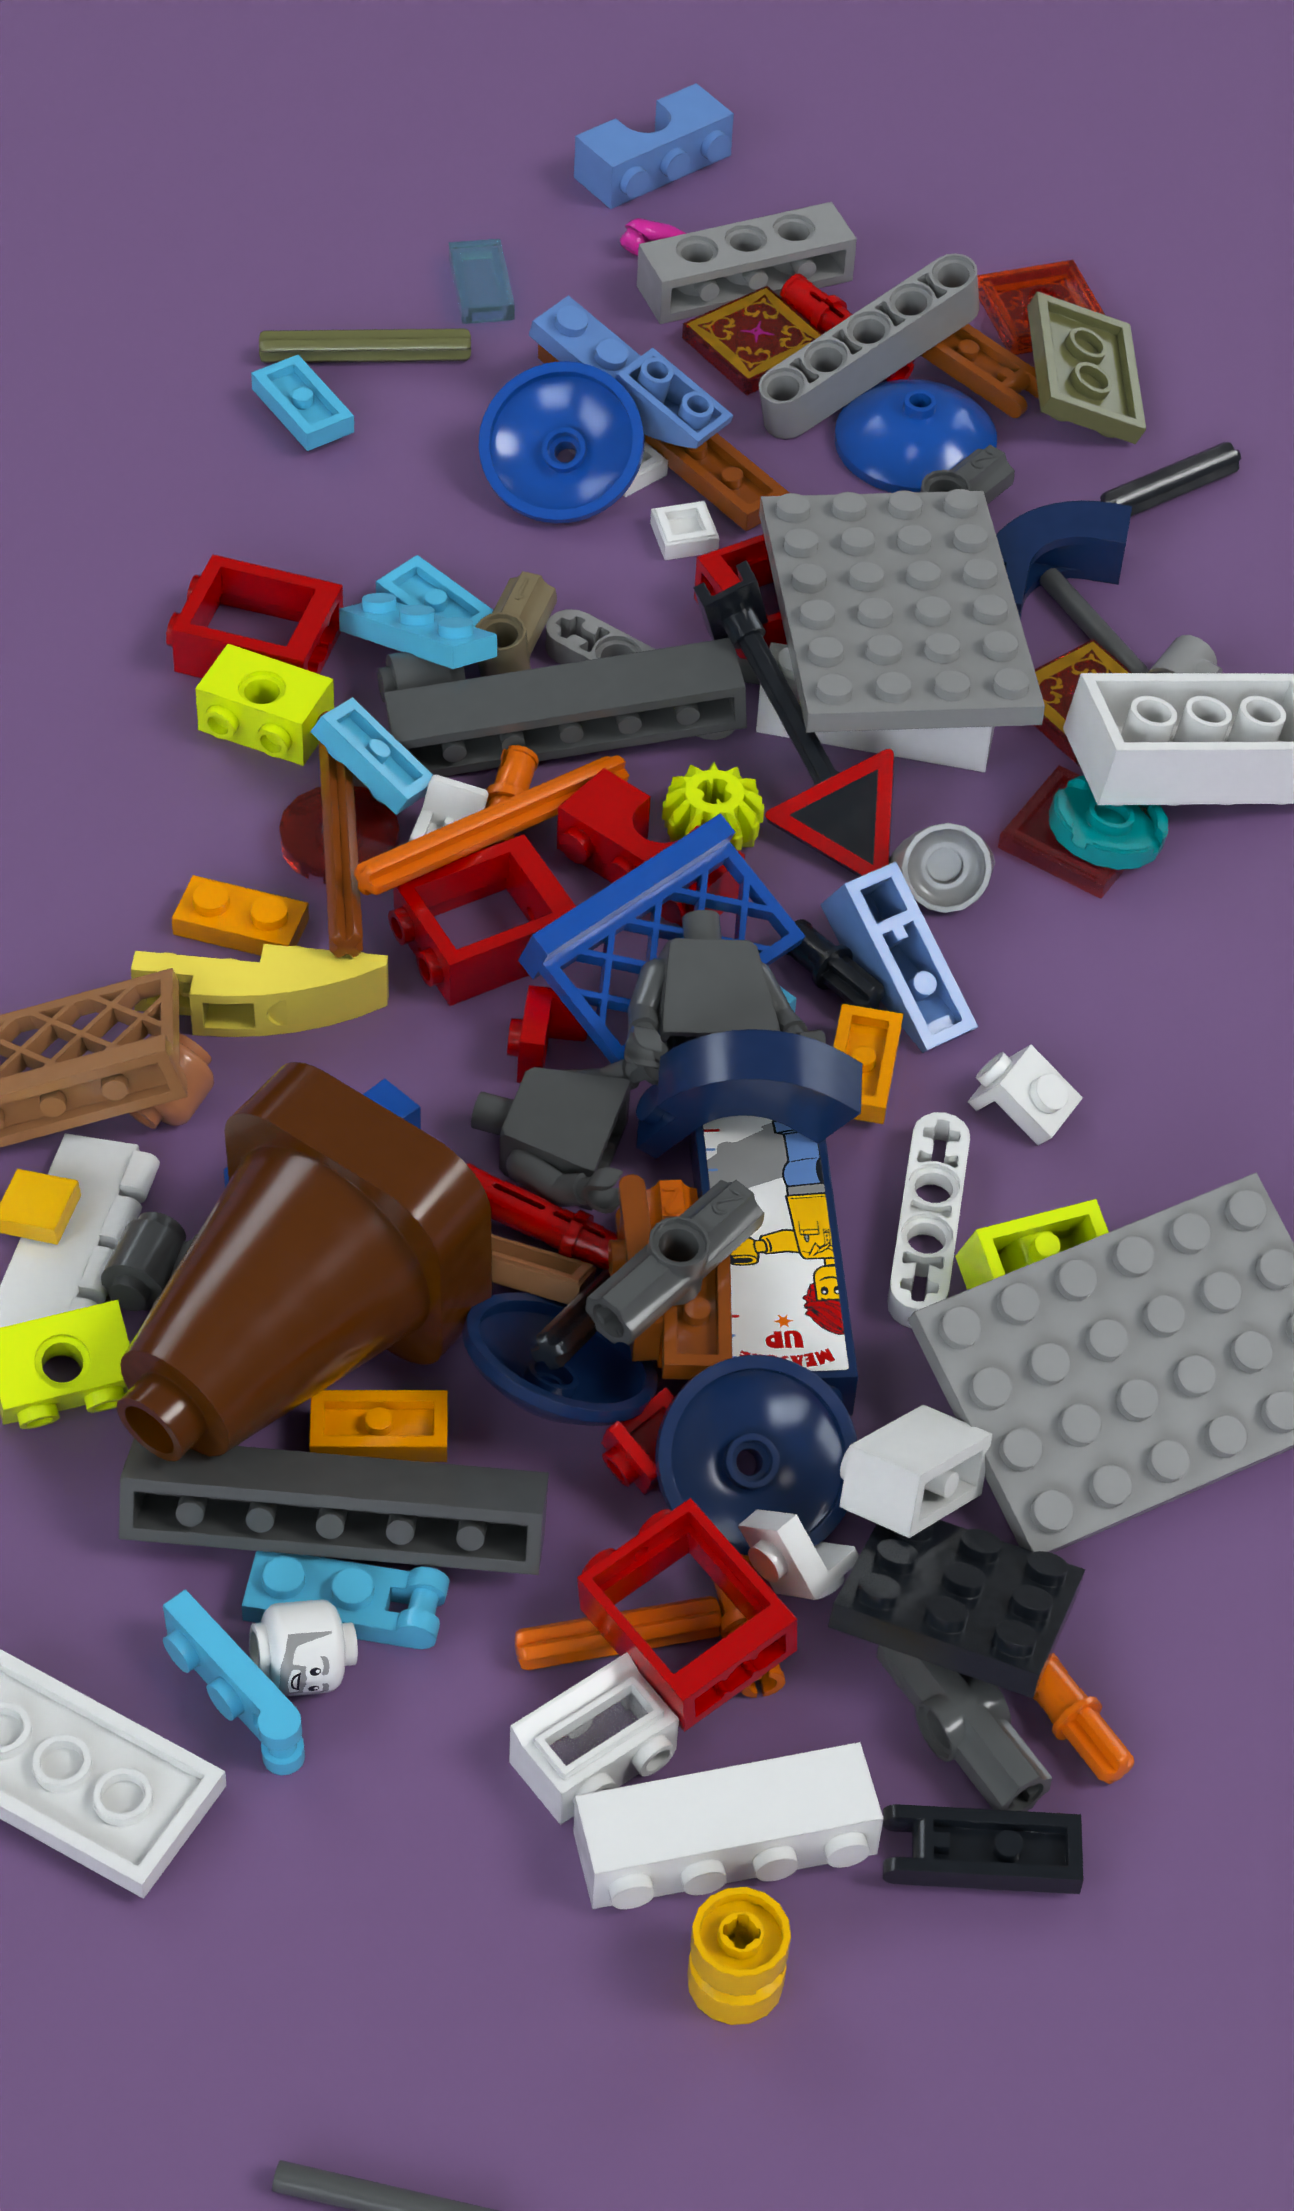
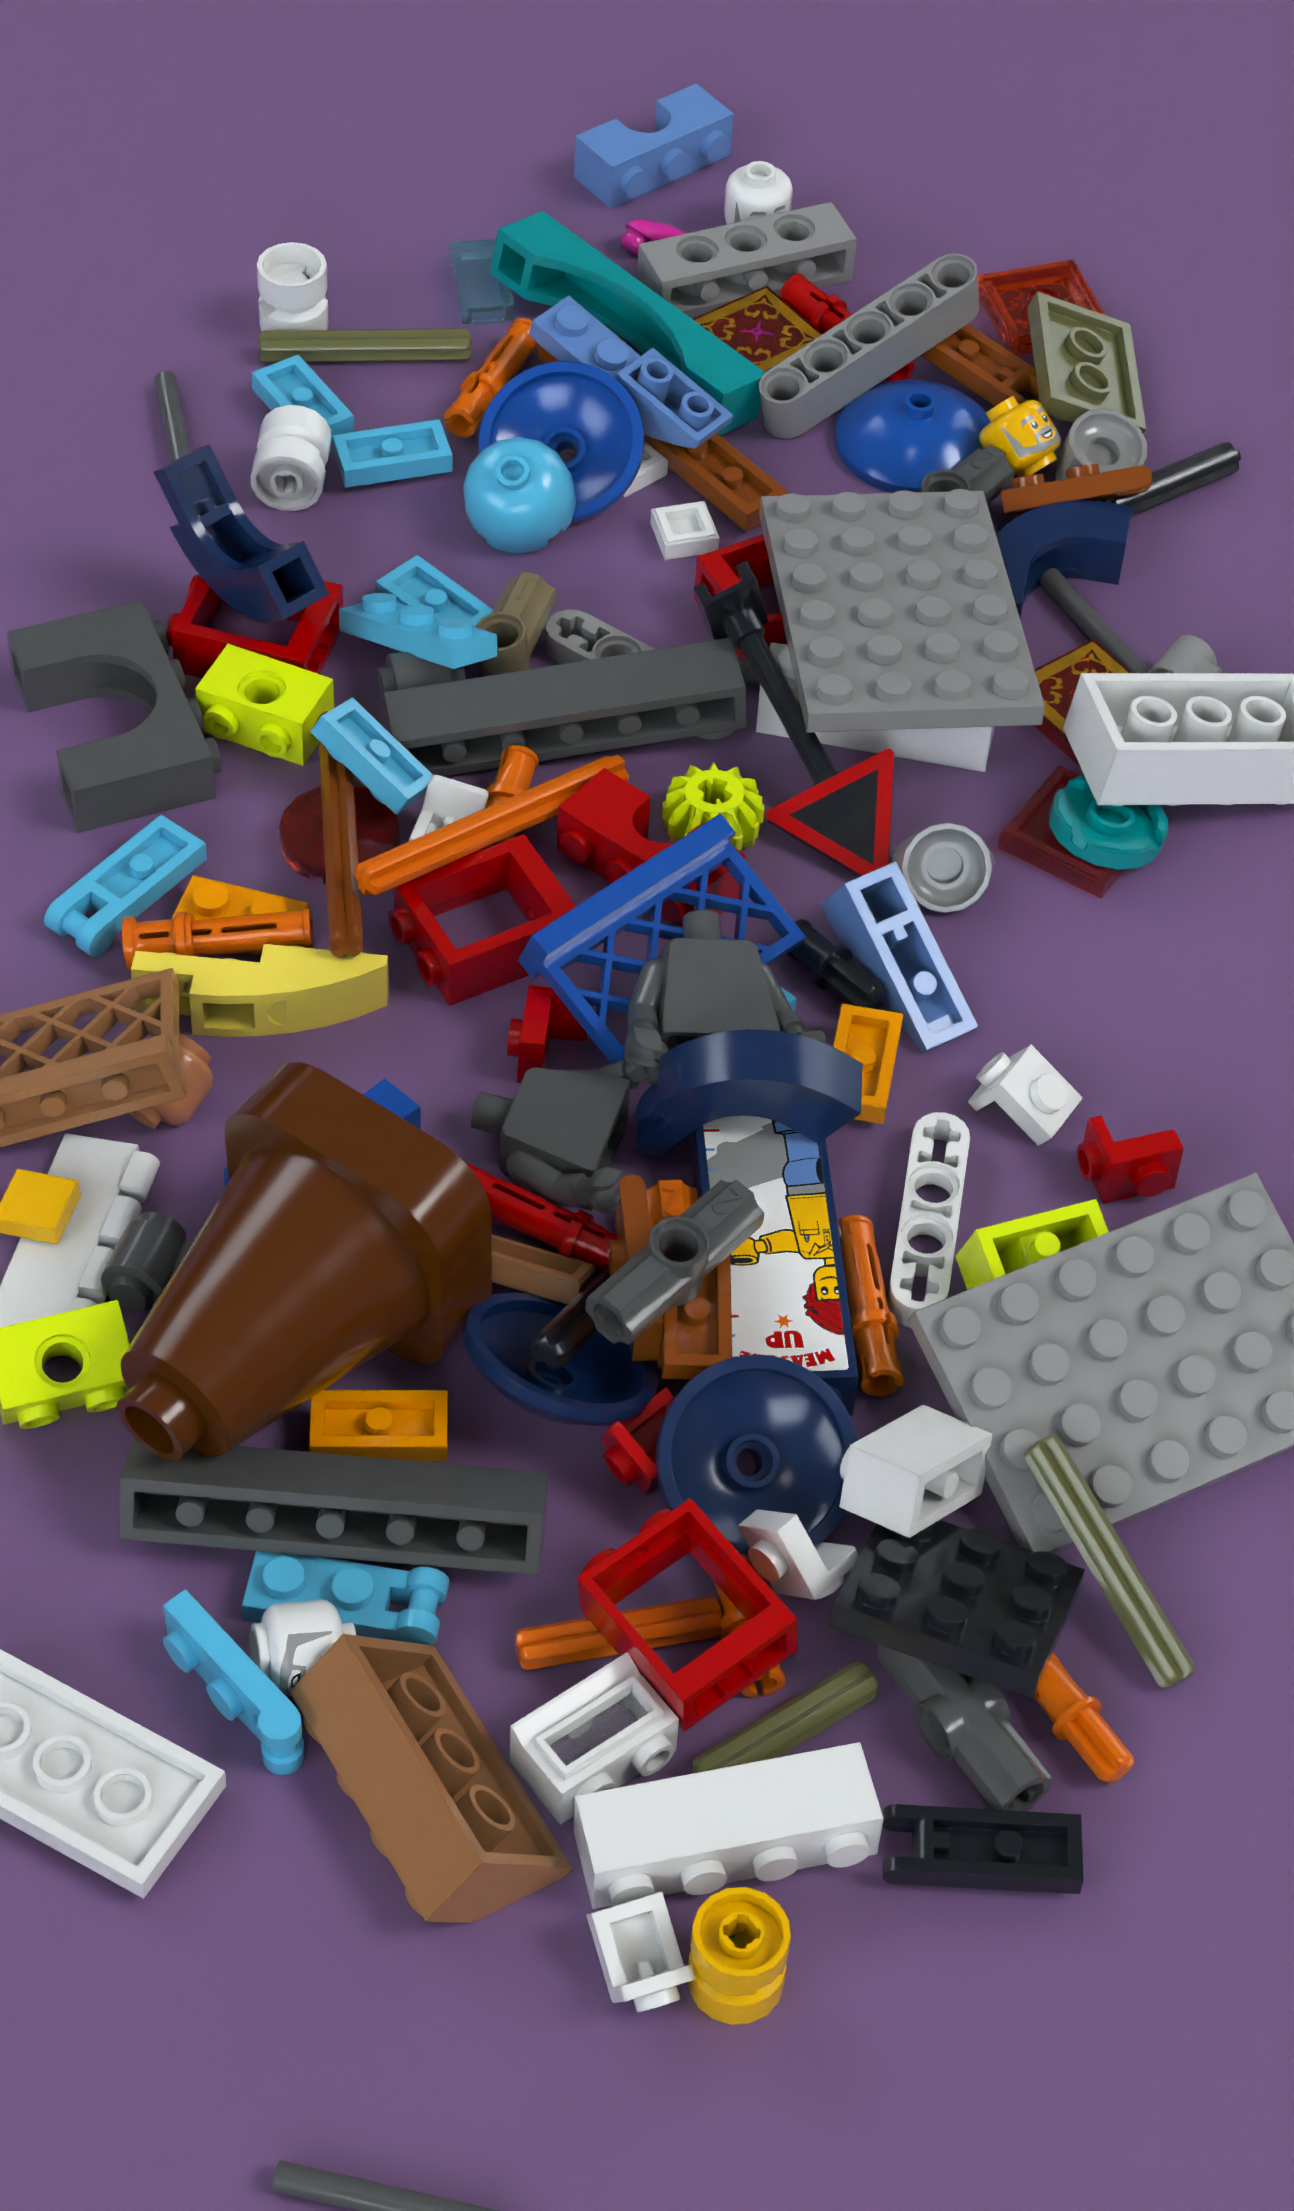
(125, 657): none -> dark grey arch
(125, 884): none -> medium azure plate
(171, 415): none -> dark grey bar
(217, 935): none -> orange pin
(228, 551): none -> dark blue arch
(291, 458): none -> white wheel
(292, 288): none -> white wheel
(392, 453): none -> medium azure plate
(427, 1778): none -> medium nougat slope
(483, 385): none -> orange pin
(518, 495): none -> medium azure cylinder
(550, 262): none -> teal arch
(639, 1952): none -> white bracket
(756, 192): none -> white head
(794, 1720): none -> olive axle
(871, 1321): none -> orange pin
(1022, 434): none -> yellow head
(1082, 483): none -> dark orange hinge
(1102, 439): none -> light grey piece
(1109, 1562): none -> olive axle
(1129, 1166): none -> red bracket

